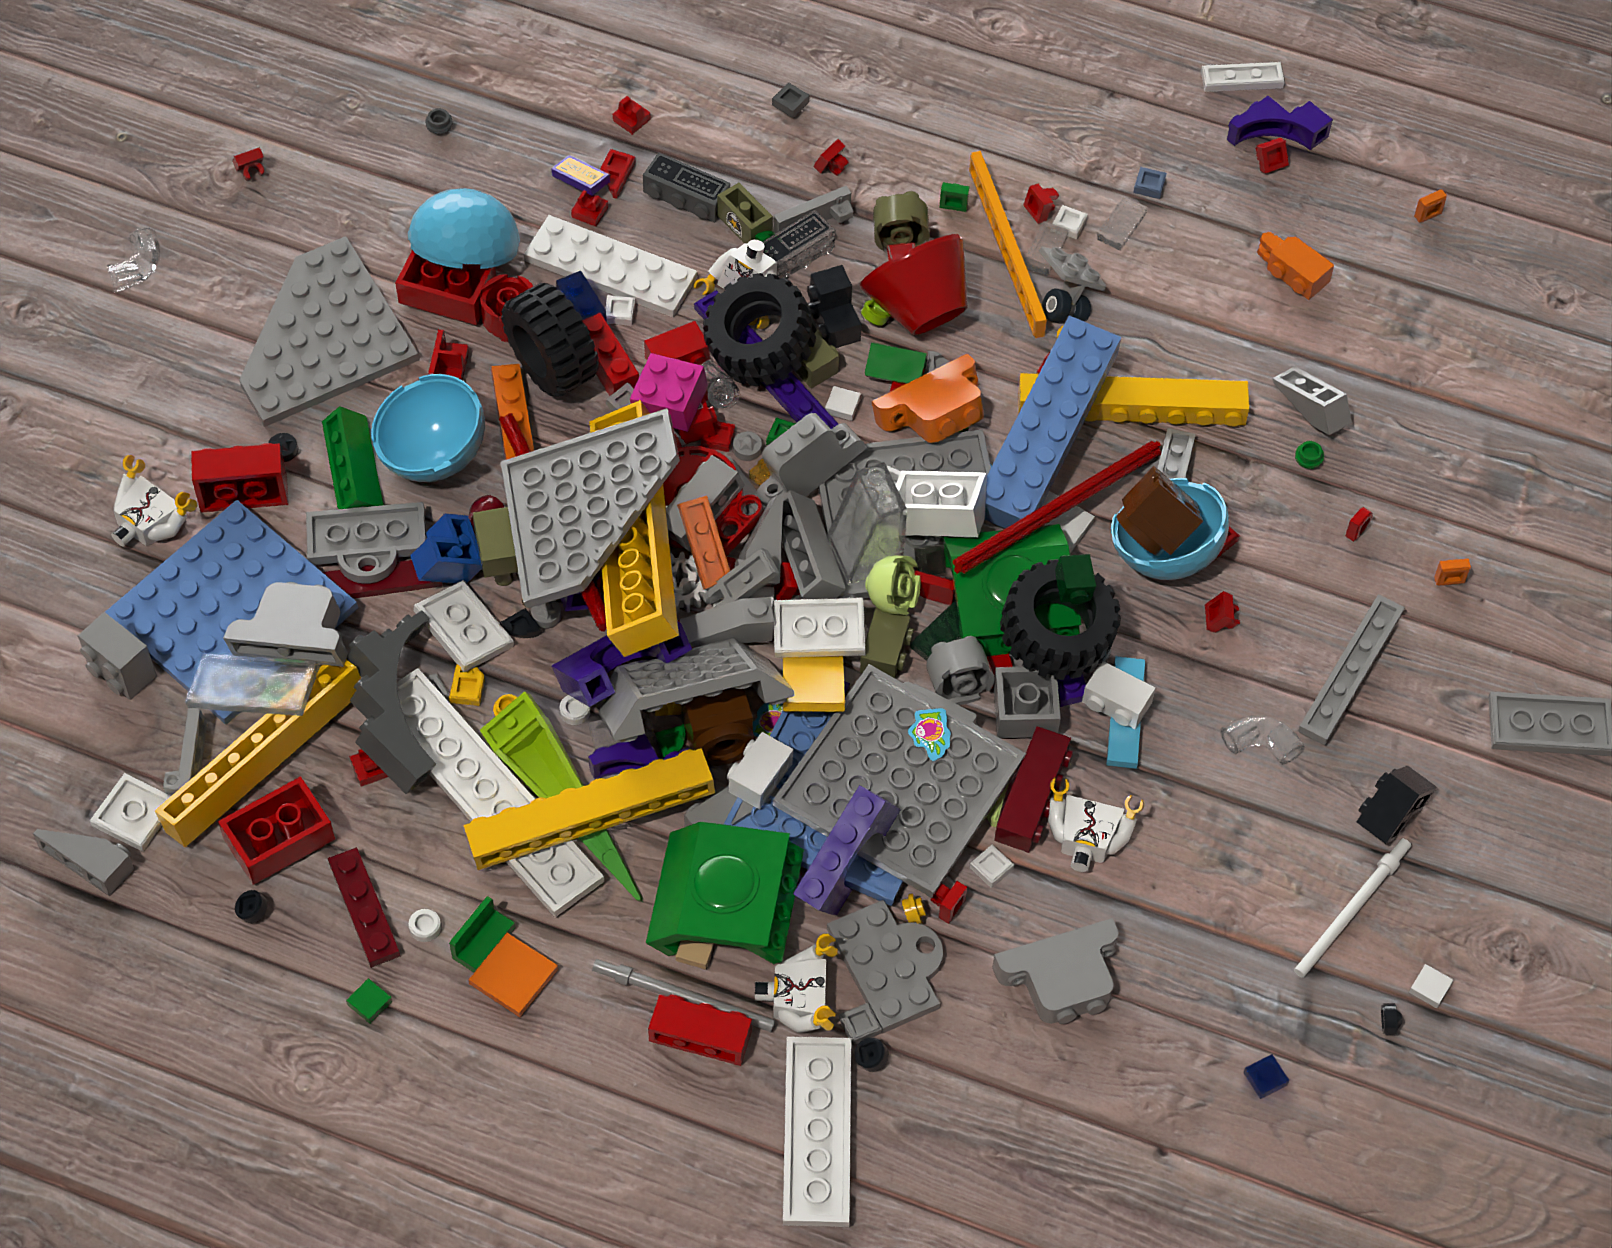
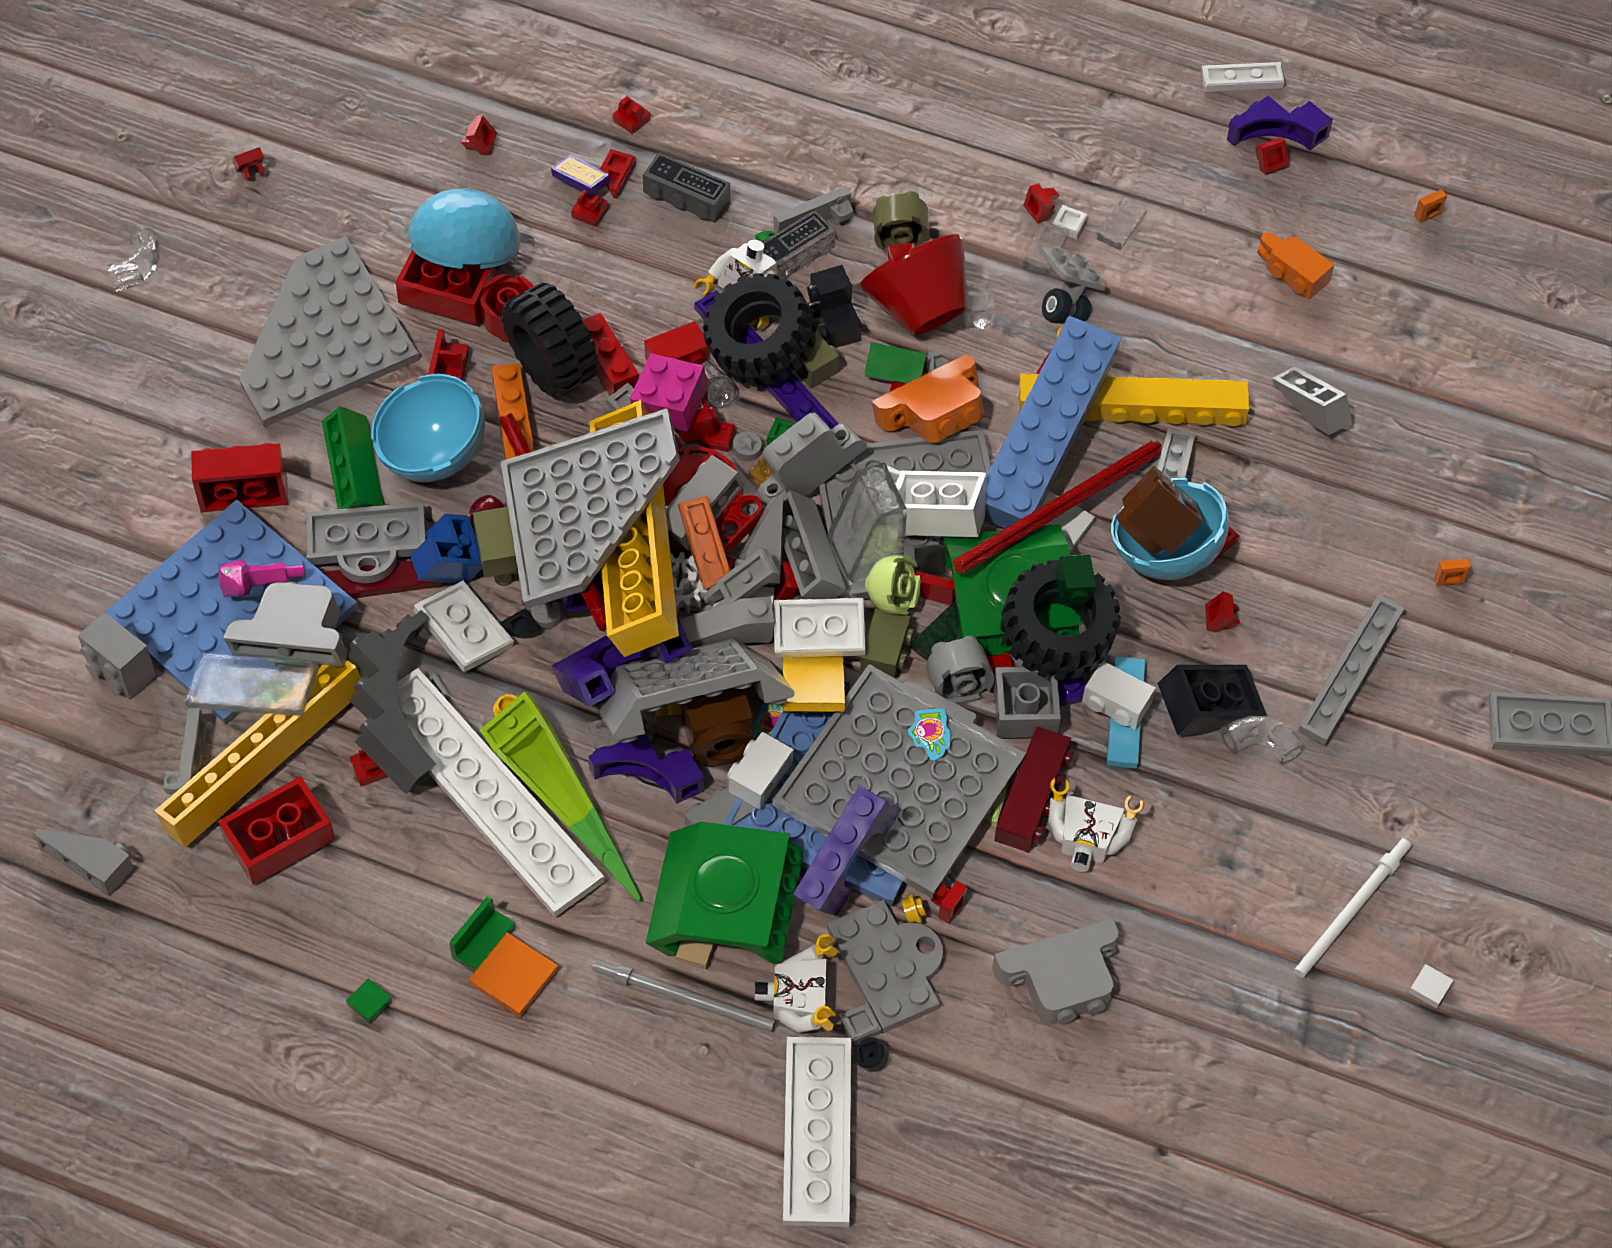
(130, 812): white tile -> none
(146, 510): white torso -> none
(238, 577): none -> dark pink animal
(251, 906): black tile -> none
(287, 443): black tile -> none
(364, 907): dark red plate -> none
(424, 925): white tile -> none
(438, 121): dark grey plate -> none
(467, 686): yellow tile -> none
(479, 135): none -> red tile
(573, 711): white tile -> none
(581, 295): clear blue brick -> none
(589, 808): yellow brick -> none
(611, 265): white plate -> none
(620, 310): white tile -> none
(671, 740): green tile -> none
(700, 1029): red brick -> none
(743, 213): olive brick -> none
(790, 100): dark grey plate -> none
(832, 158): red tile -> none
(843, 403): white tile -> none
(874, 313): lime tile -> none
(954, 197): green plate -> none
(980, 306): none -> clear brick
(991, 866): white tile -> none
(1007, 245): light orange tile -> none
(1149, 183): sand blue tile -> none
(1209, 697): none -> black slope
(1266, 1076): clear blue plate -> none
(1309, 455): green plate -> none
(1358, 523): red tile -> none
(1390, 1019): black tile -> none
(1396, 800): black brick -> none

